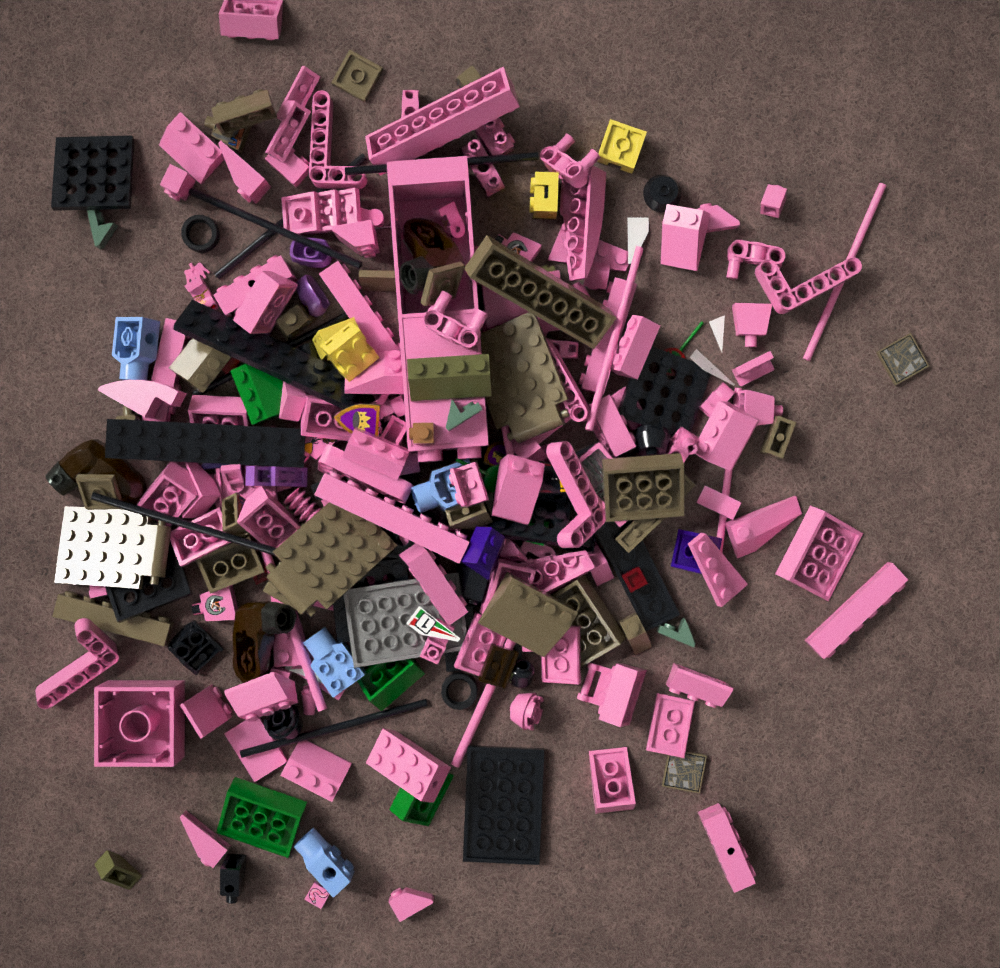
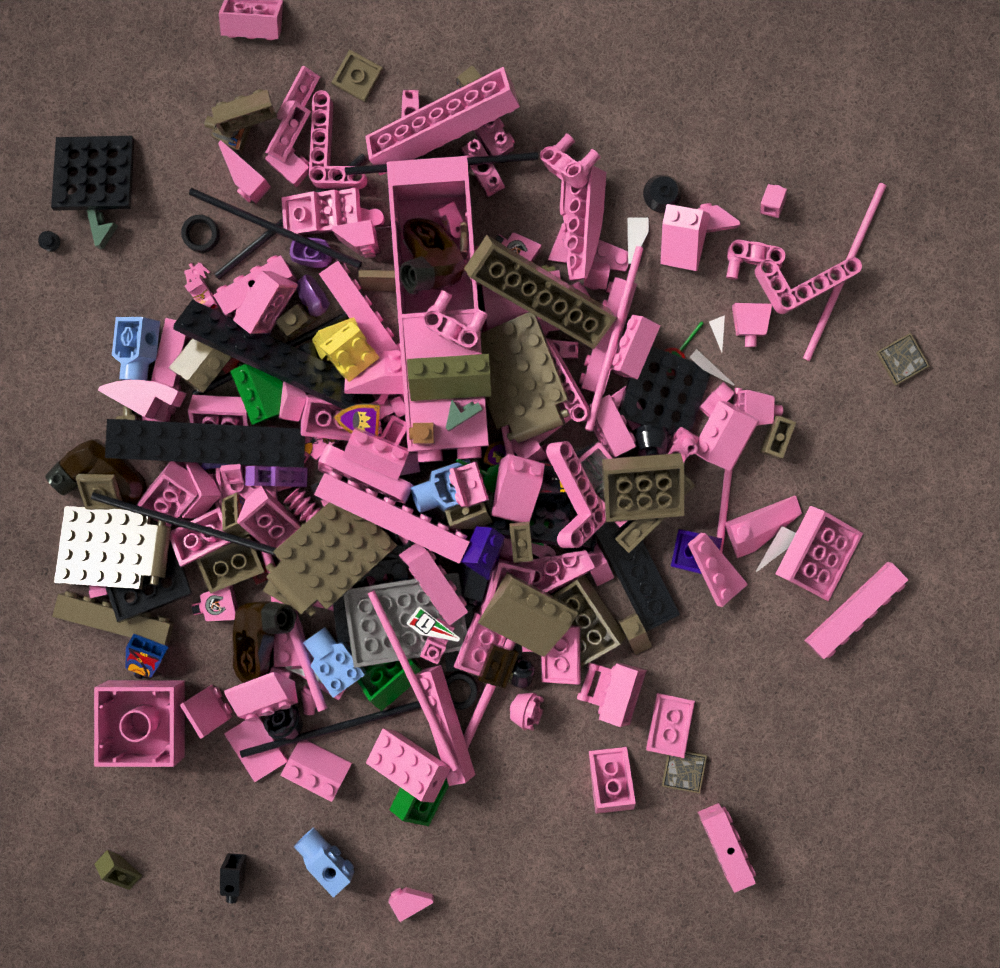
(49, 241): none -> black wheel
(100, 656): bright pink beam -> none
(143, 656): none -> torso
(177, 183): bright pink brick -> none
(191, 148): bright pink slope -> none
(194, 647): black slope -> none
(205, 842): bright pink slope -> none
(261, 817): green slope -> none
(317, 895): bright pink tile -> none
(413, 681): none -> bright pink piece
(438, 696): none -> bright pink brick
(442, 278): dark tan tile -> none
(464, 239): none -> dark tan piece
(503, 805): black plate -> none
(521, 542): none -> dark tan plate
(545, 192): light yellow piece -> none
(621, 145): light yellow piece -> none
(634, 579): dark red plate -> none
(682, 634): sand green slope -> none
(698, 686): bright pink slope -> none
(718, 502): bright pink slope -> none
(754, 369): bright pink bracket -> none
(780, 544): none -> white sticker

